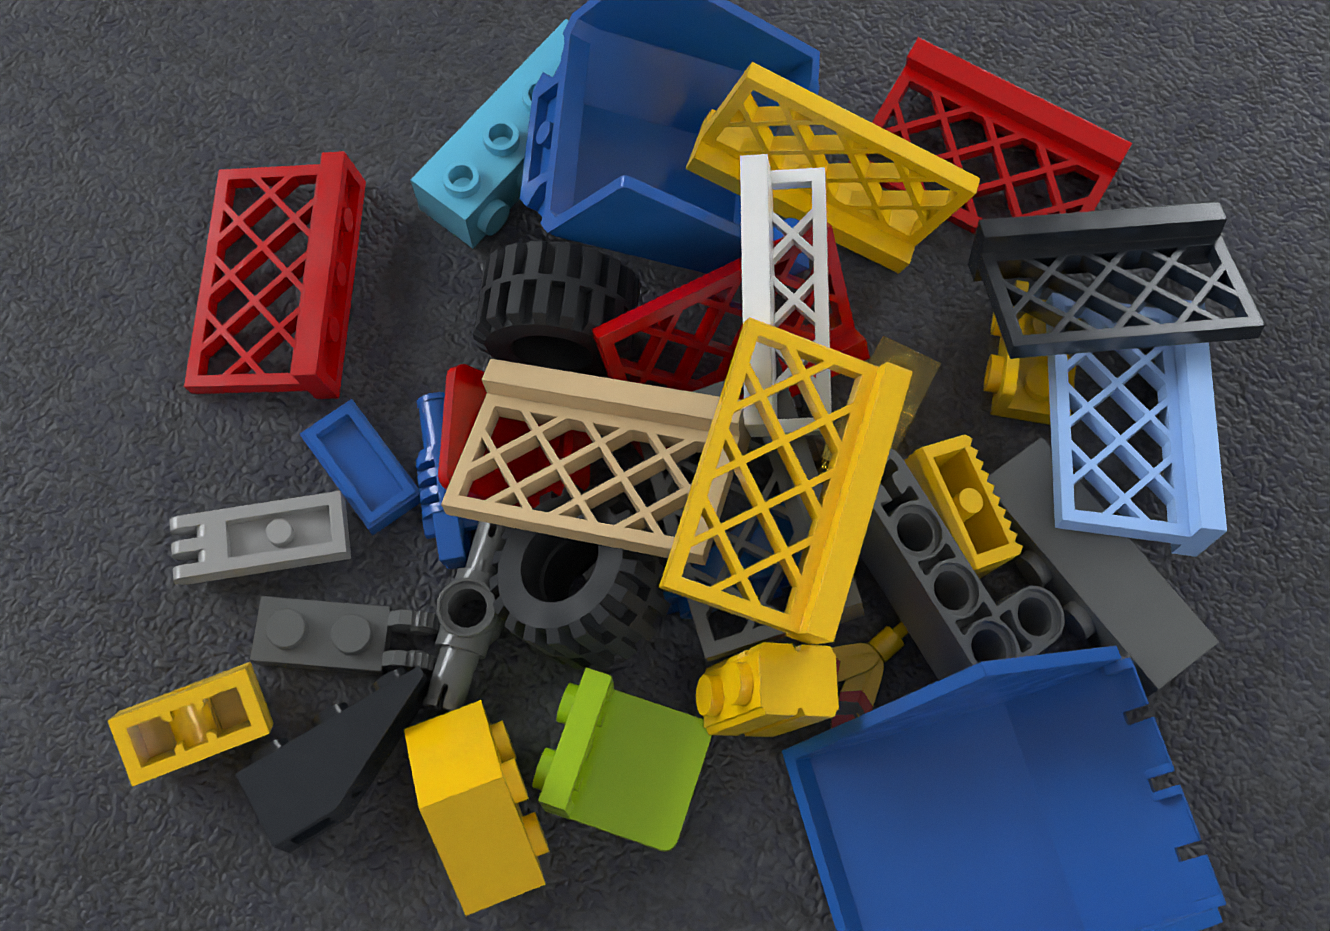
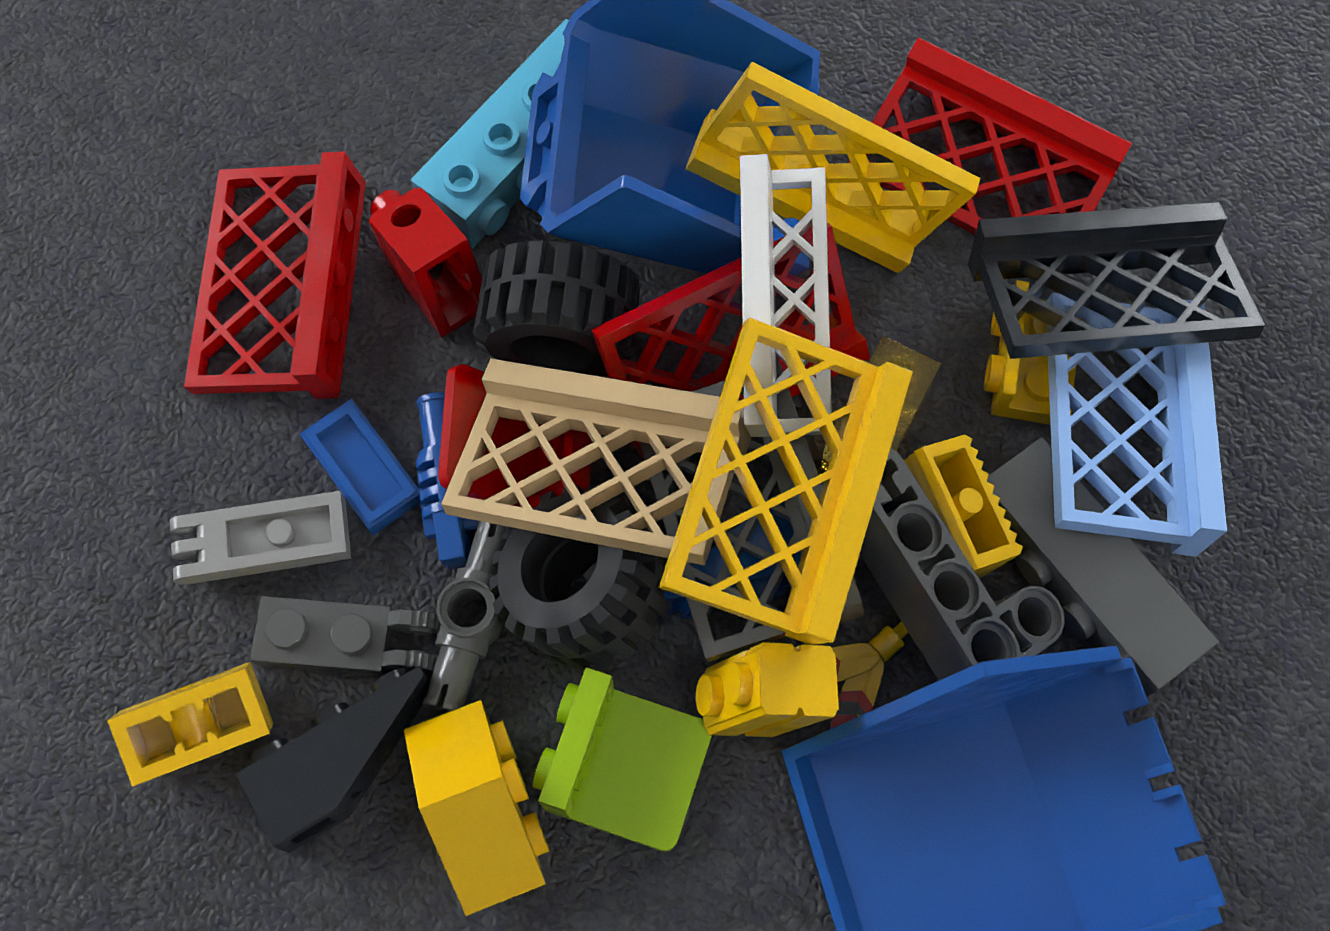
(415, 239): none -> red torso

